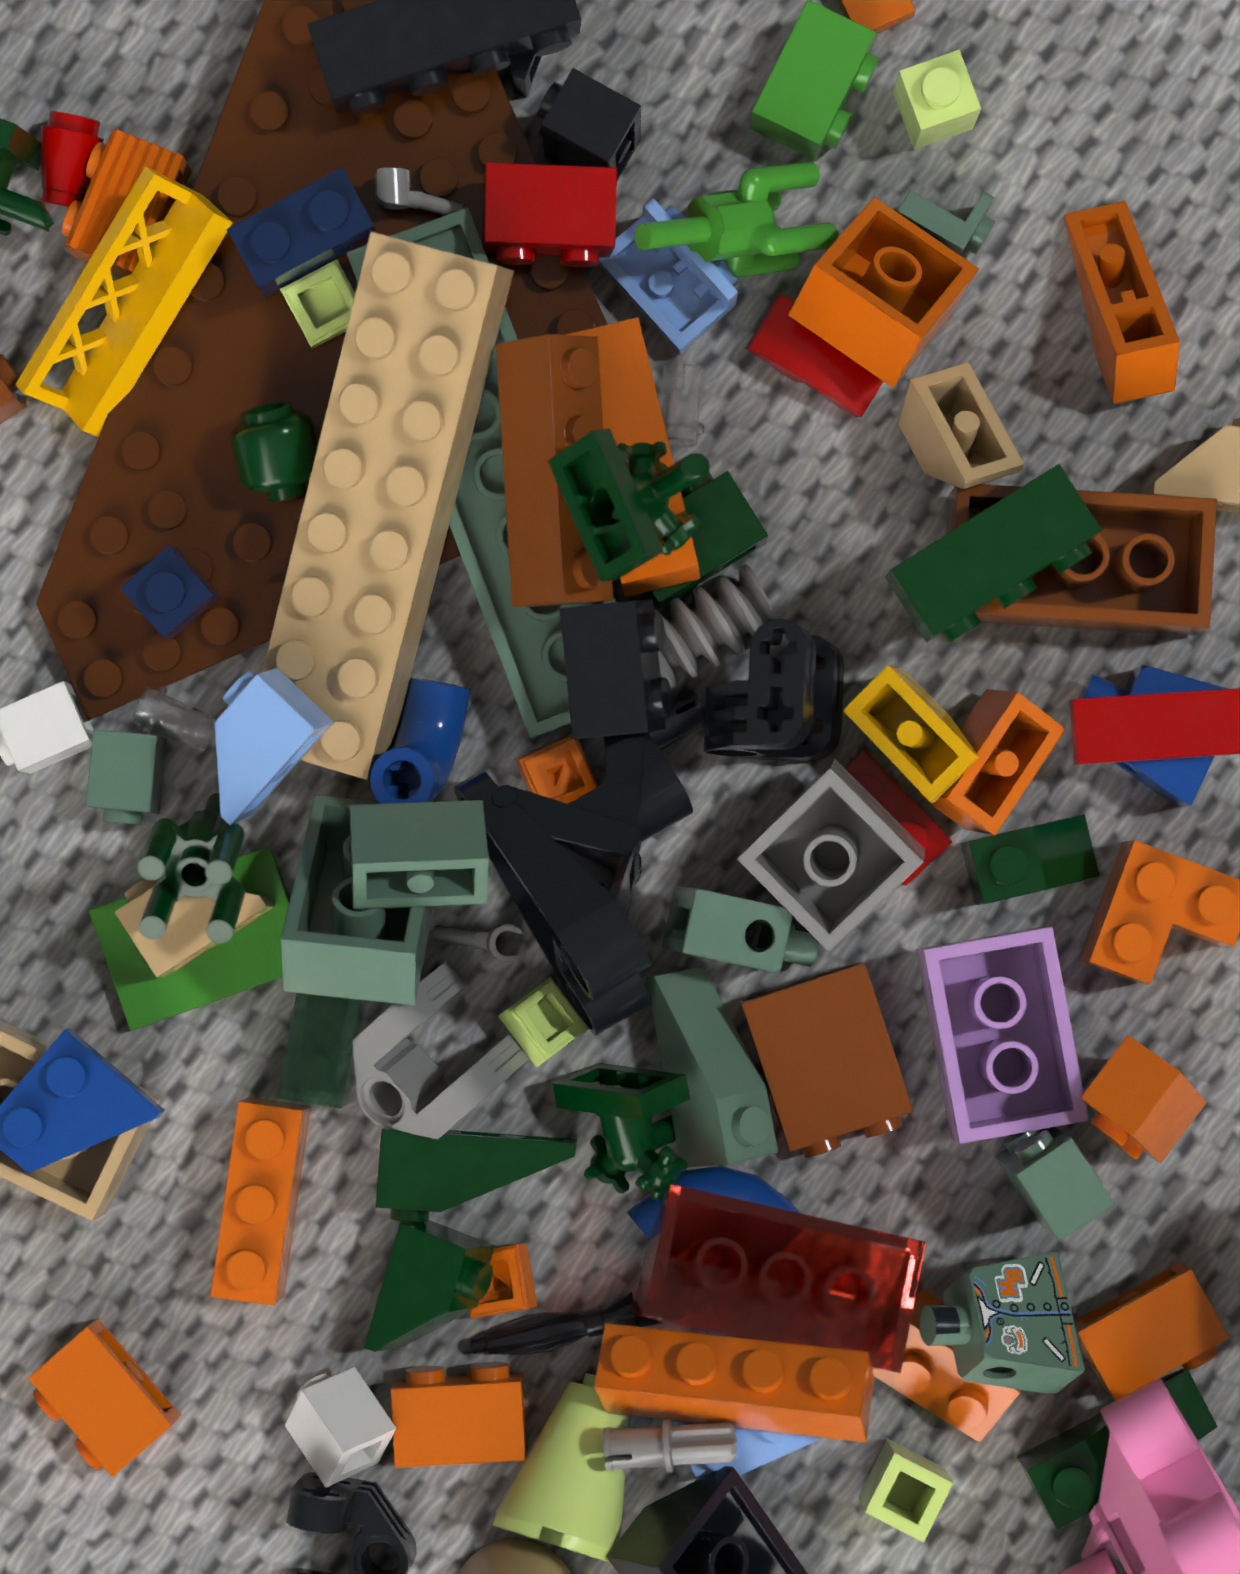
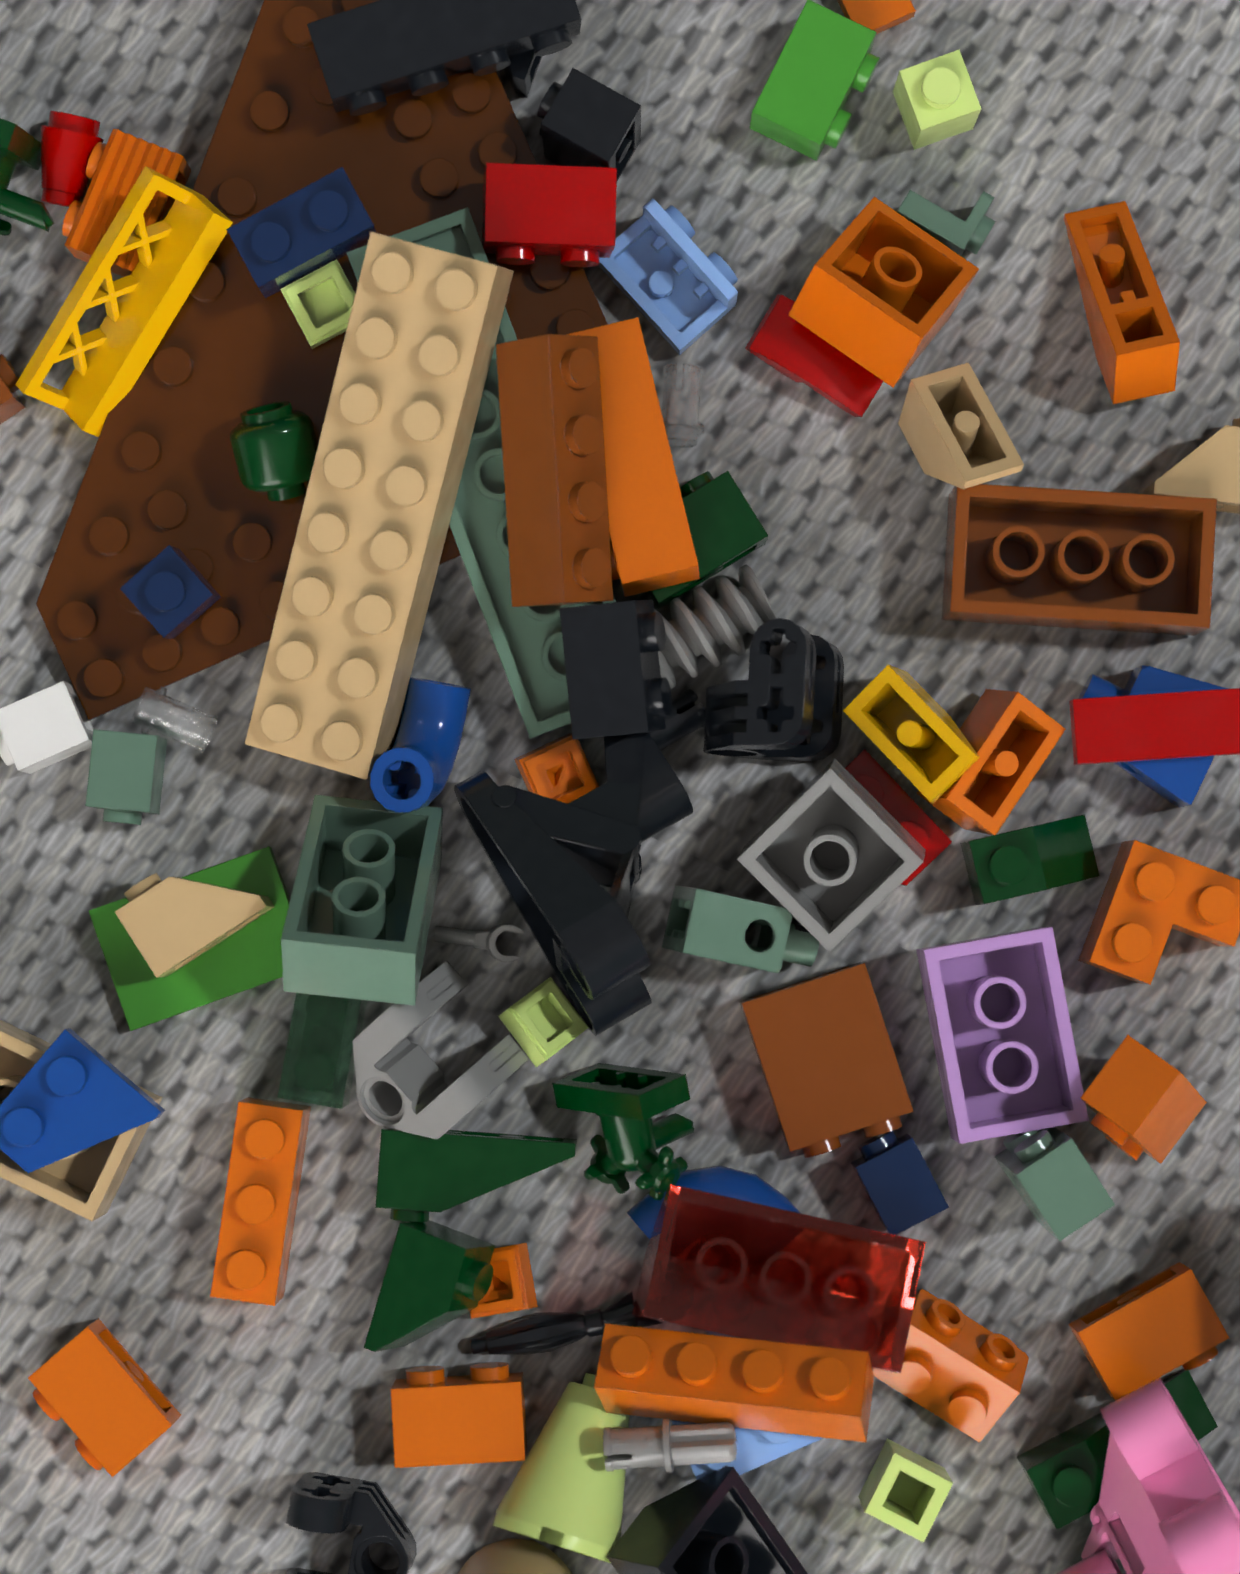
(196, 864): dark green plant -> none
(262, 739): light blue slope -> none
(339, 1425): white brick -> none
(394, 193): light grey hand -> none
(418, 854): sand green brick -> none
(623, 499): dark green piece -> none
(728, 1101): sand green slope -> none
(742, 225): bright green plant -> none
(898, 1182): none -> dark blue brick
(995, 556): dark green brick -> none
(1009, 1325): sand green torso -> none

